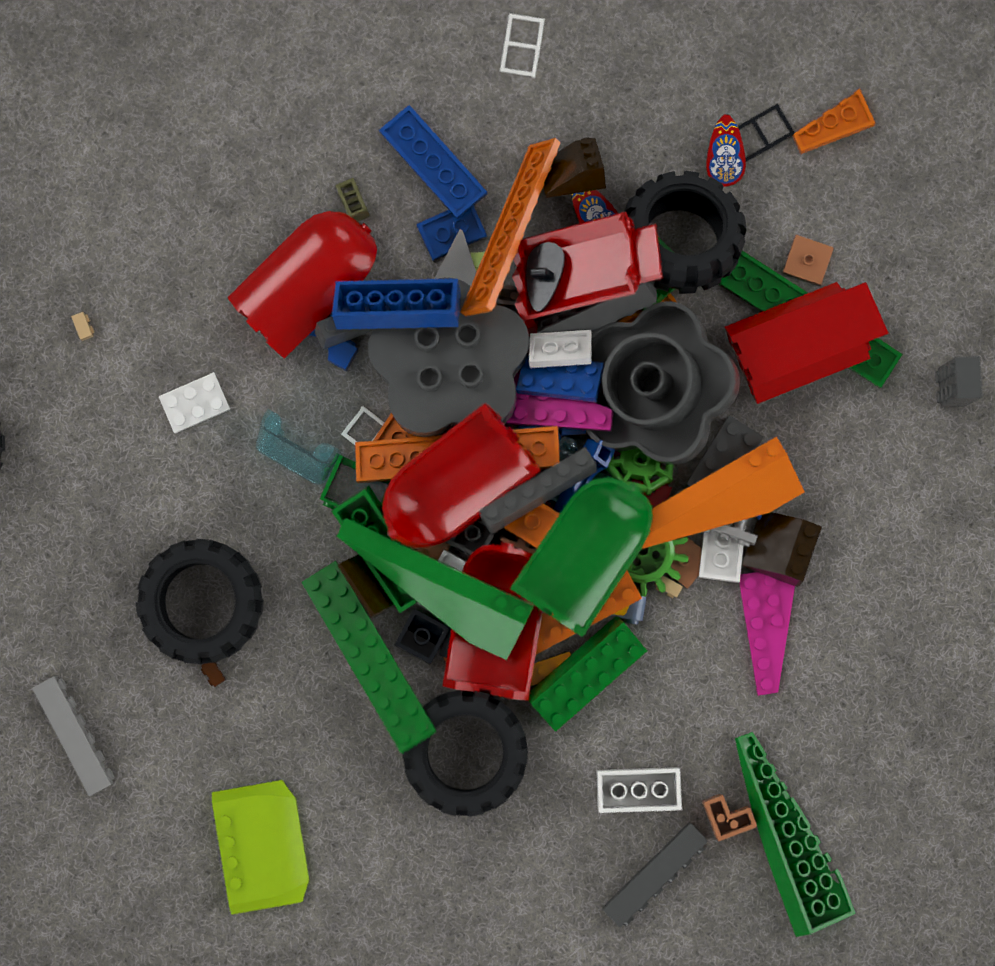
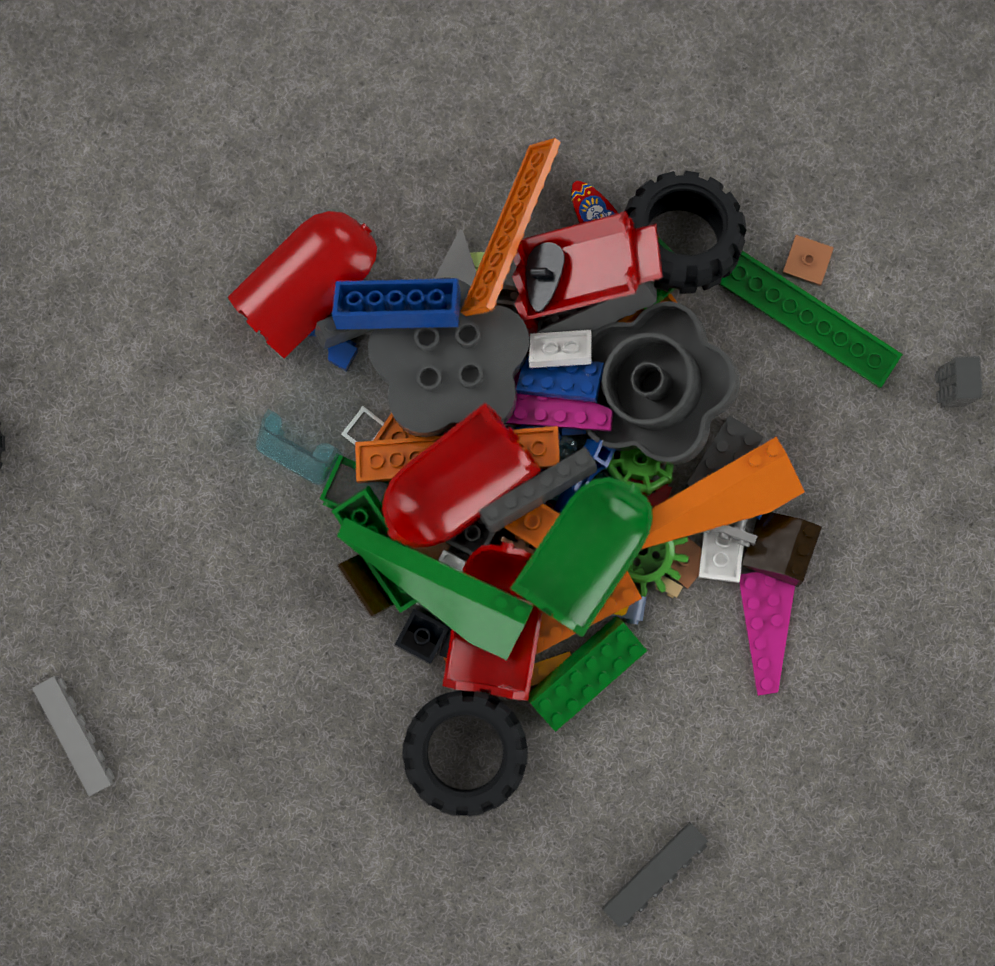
(82, 326): tan piece -> none
(152, 601): black tyre -> none
(194, 403): white plate -> none
(214, 674): reddish brown piece -> none
(260, 846): lime slope -> none
(362, 212): olive slope -> none
(369, 657): green plate -> none
(433, 162): blue plate -> none
(442, 229): blue tile -> none
(536, 47): white window -> none
(576, 169): dark brown slope -> none
(638, 790): white brick -> none
(726, 152): shield -> none
(726, 823): nougat brick -> none
(767, 145): black window -> none
(790, 847): green wedge -> none
(806, 339): red panel -> none
(841, 121): orange wing -> none

